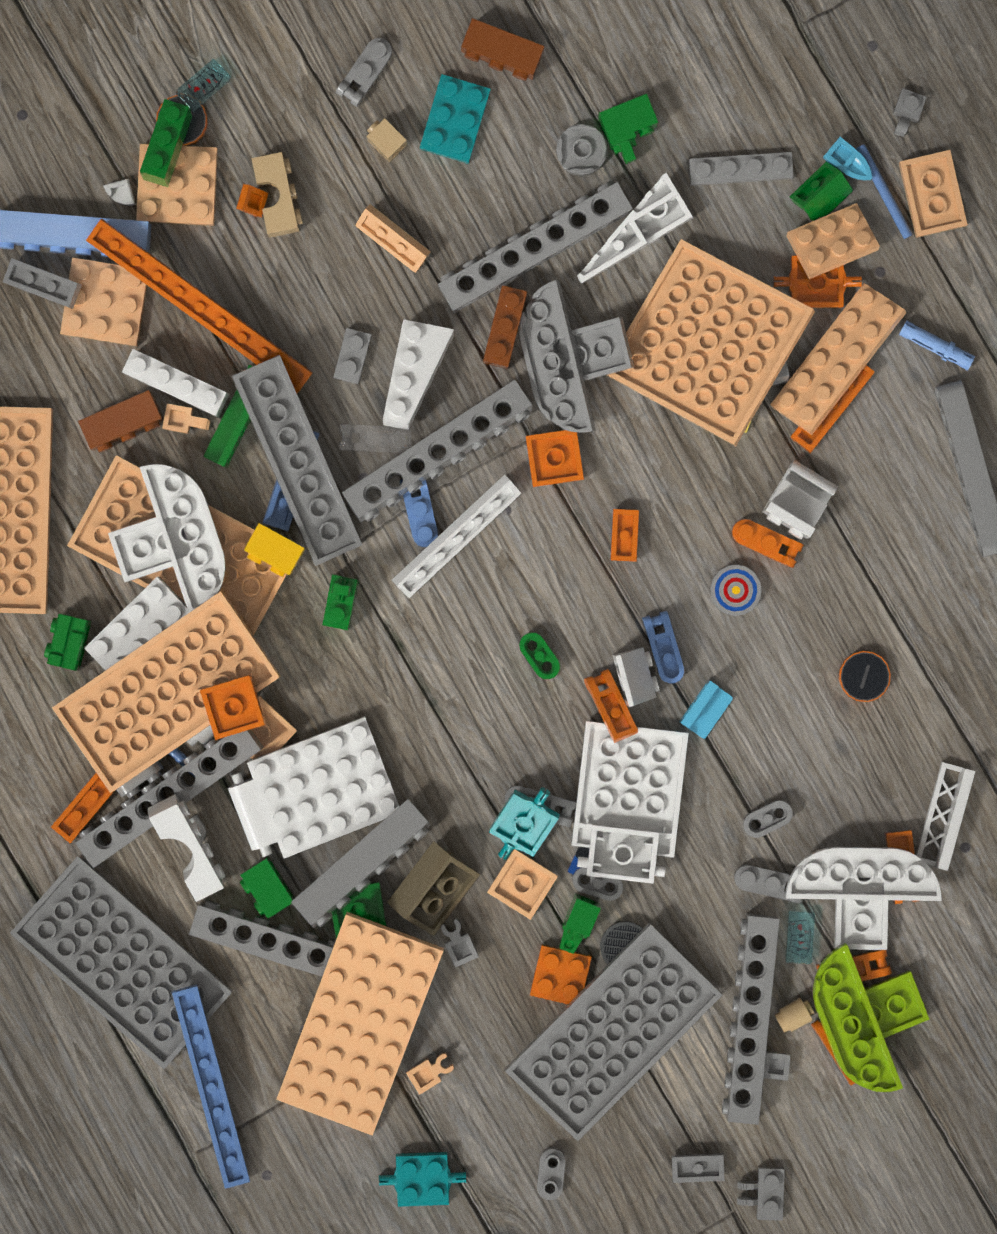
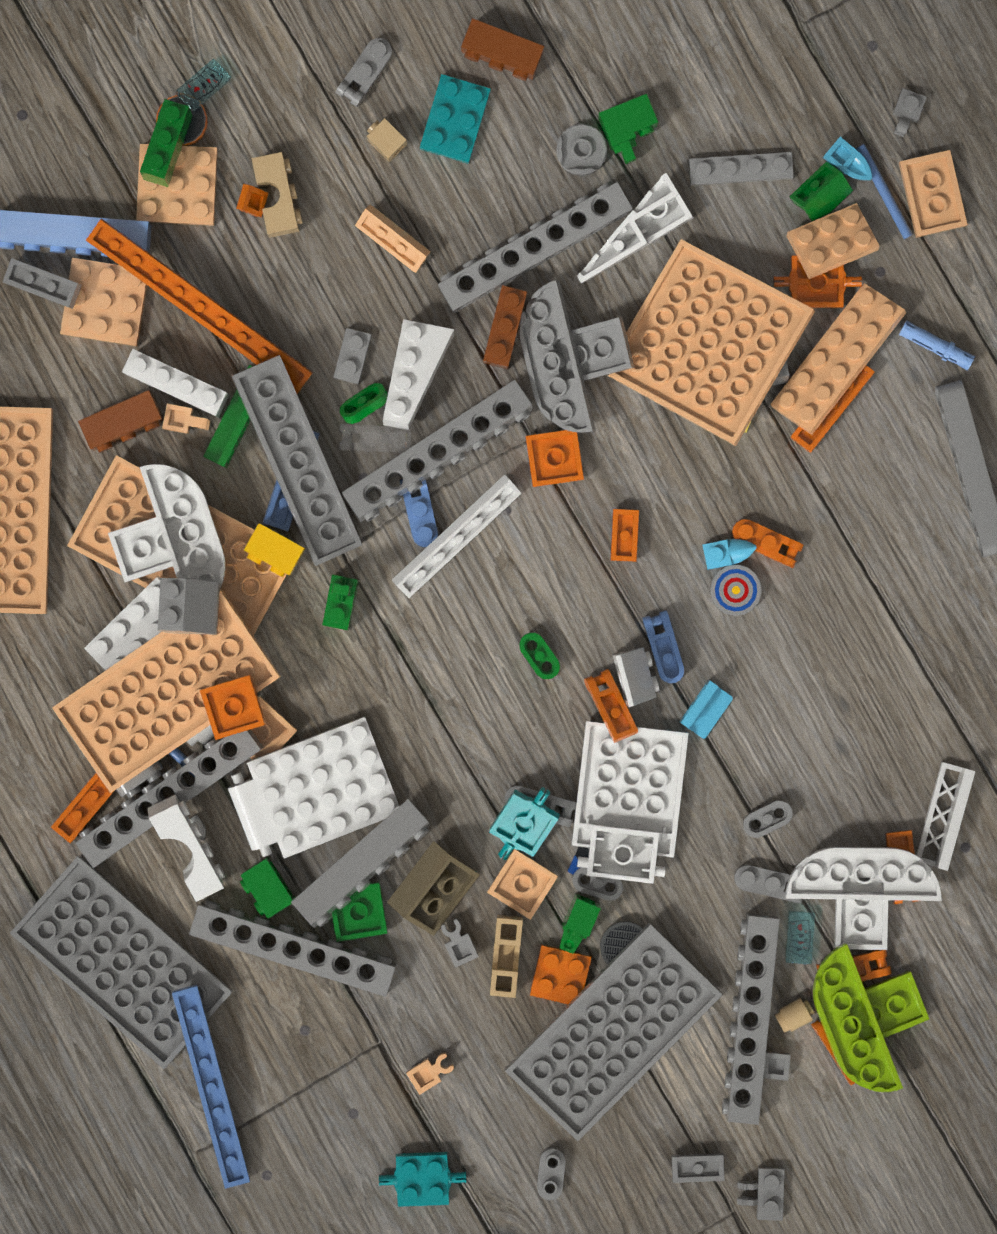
(67, 642): green brick -> none
(121, 192): white tile -> none
(188, 606): none -> light grey slope
(360, 1023): light nougat plate -> none
(364, 403): none -> green plate
(506, 956): none -> tan arch
(727, 552): none -> medium azure plate
(799, 500): white piece -> none
(864, 676): black tile -> none

